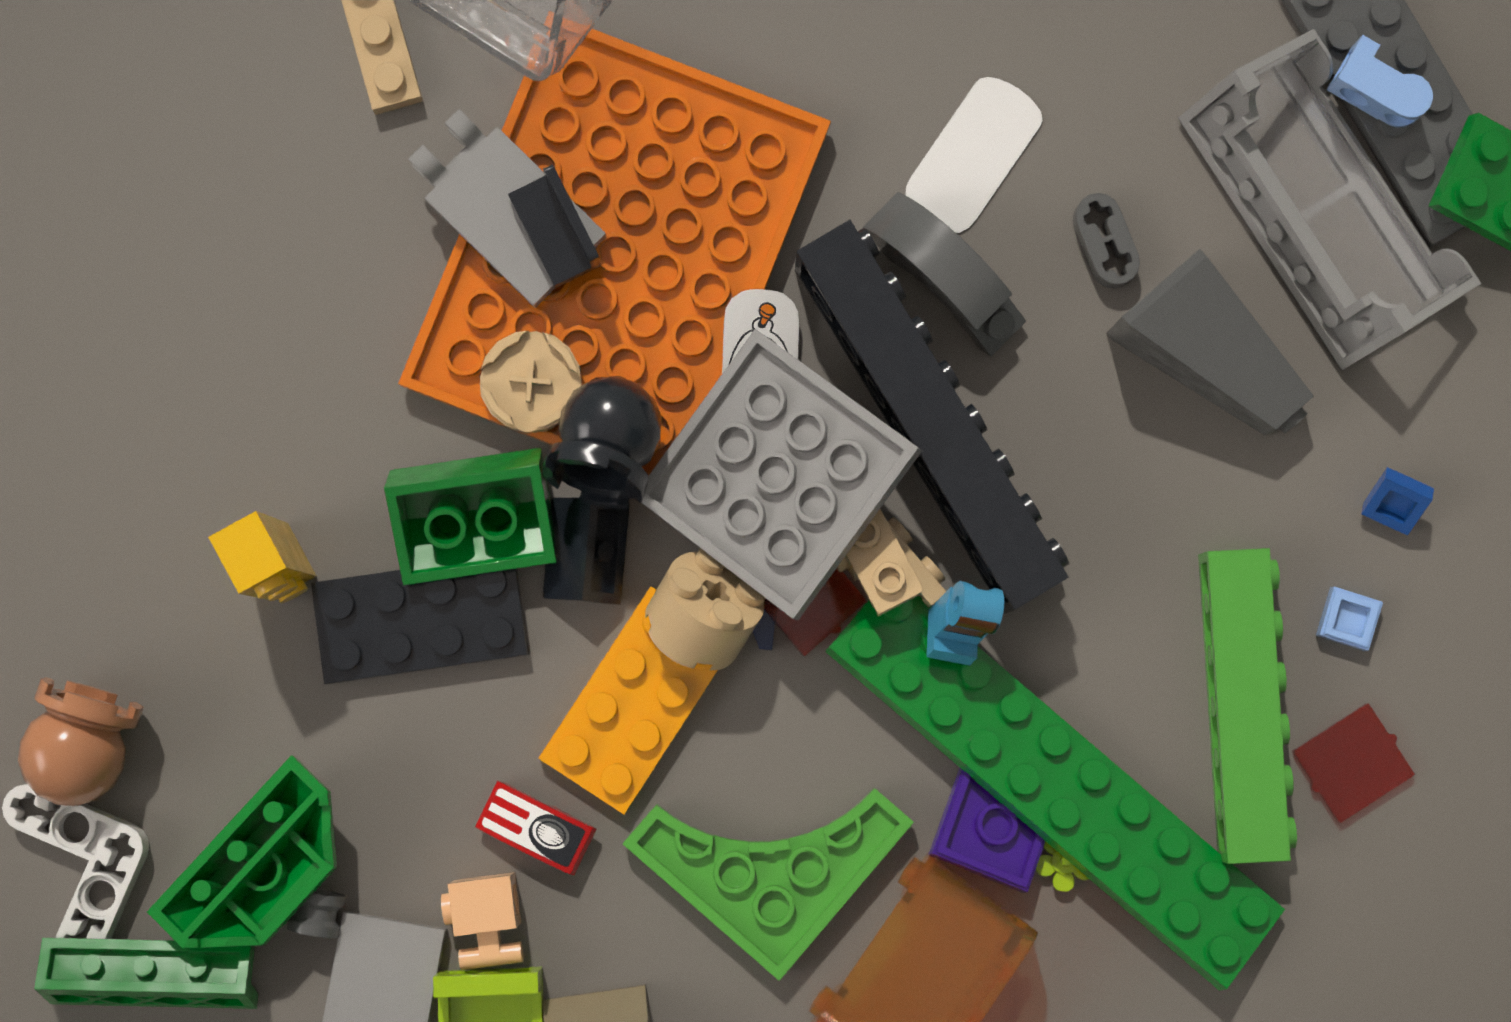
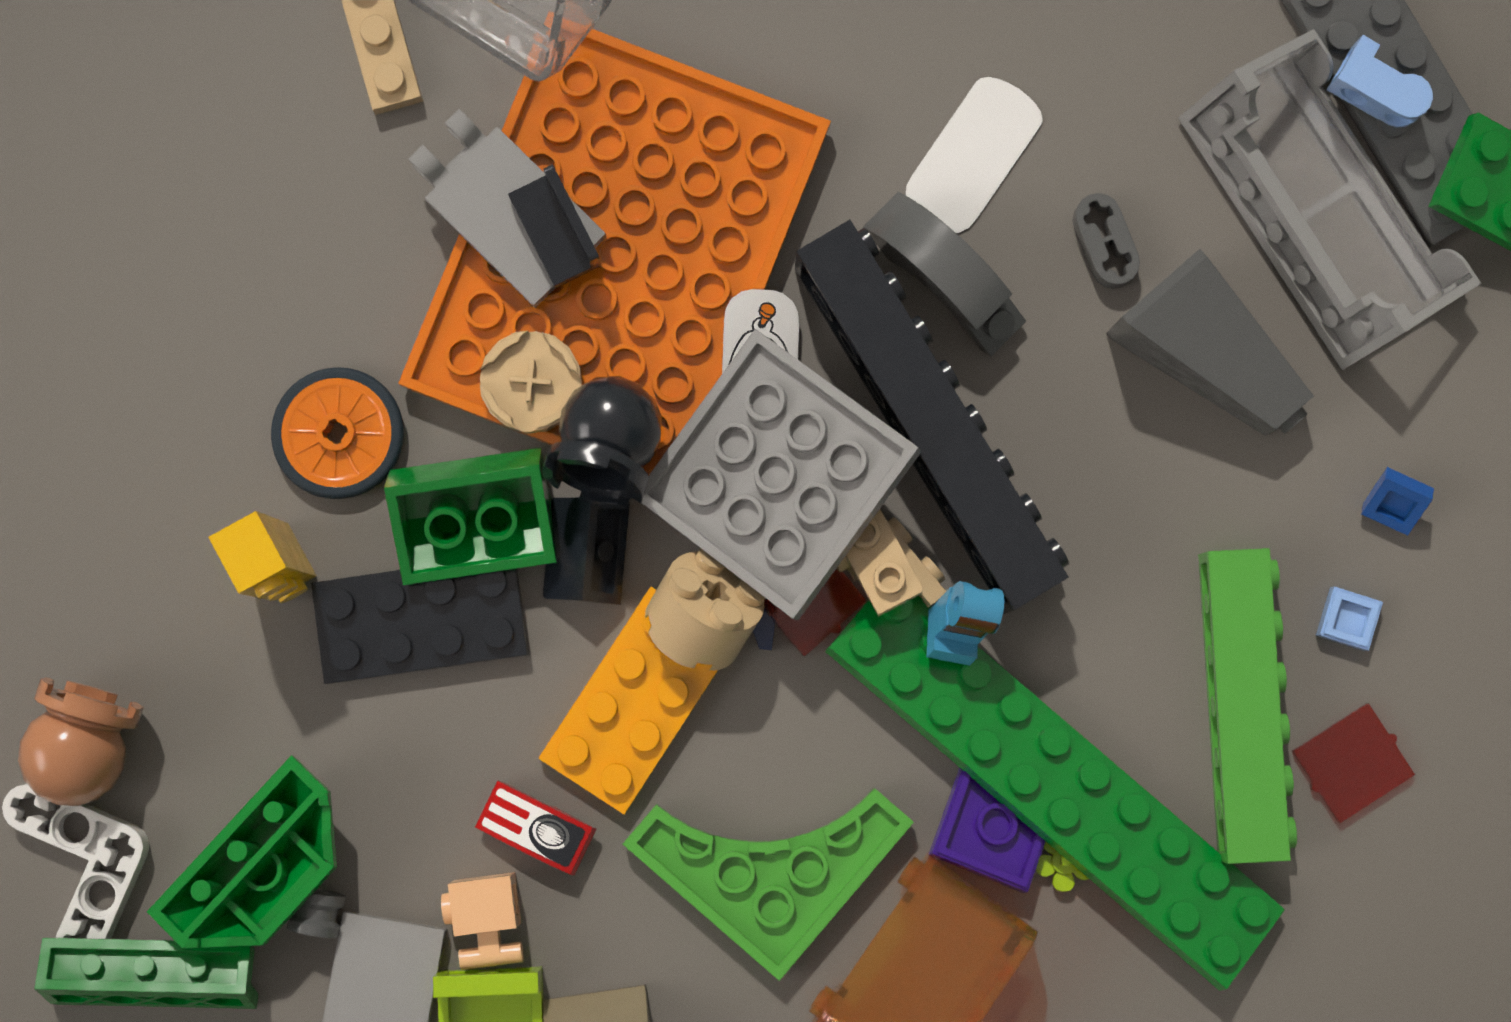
(365, 451): none -> orange wheel

